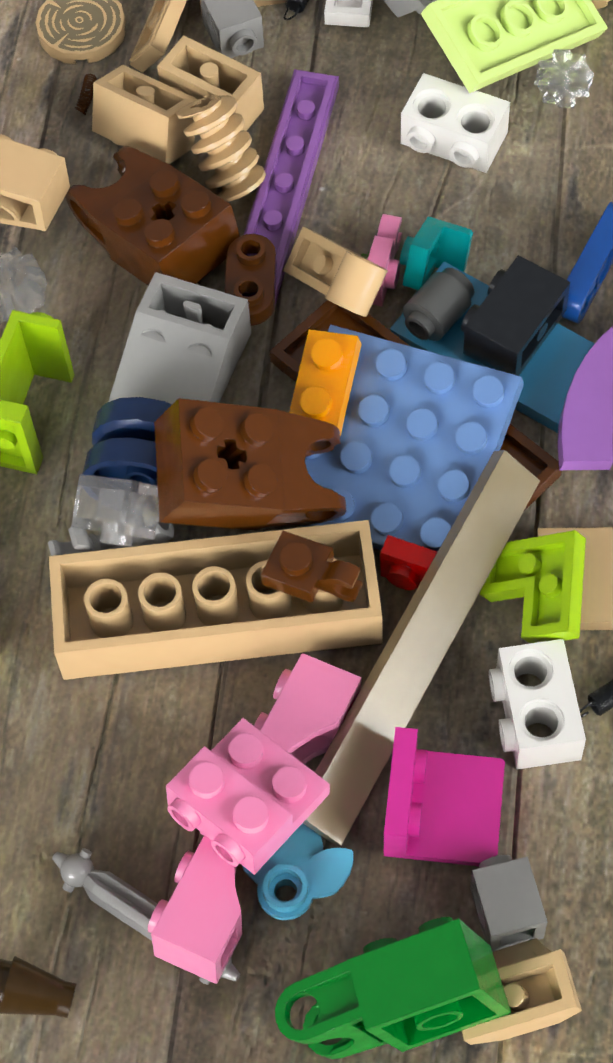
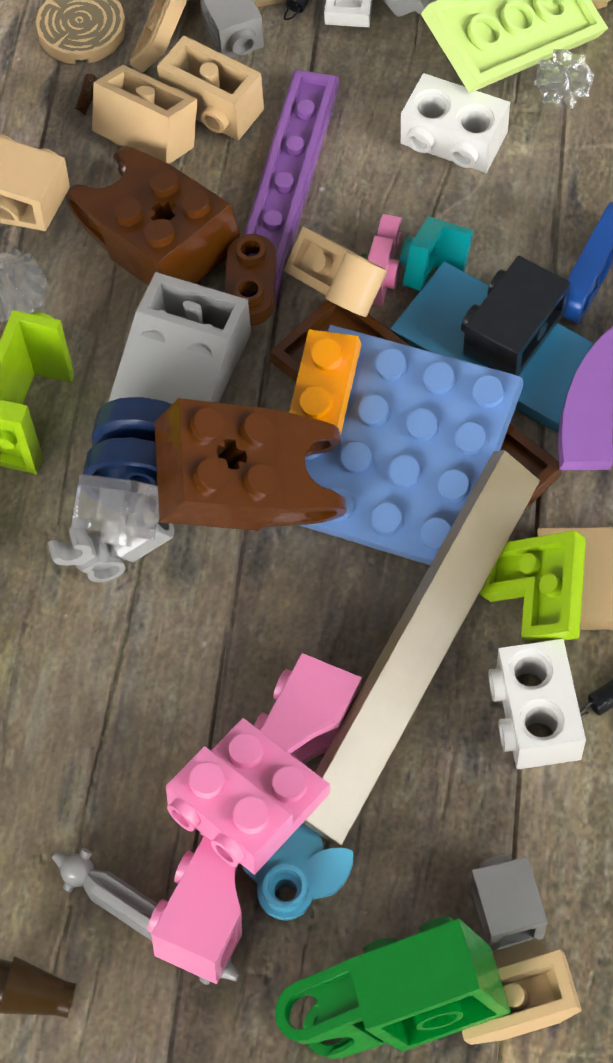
(202, 603): tan brick -> none
(225, 144): tan piece -> none
(305, 566): reddish brown plate -> none
(404, 562): red plate -> none
(438, 304): dark grey brick -> none
(442, 804): dark pink bracket -> none

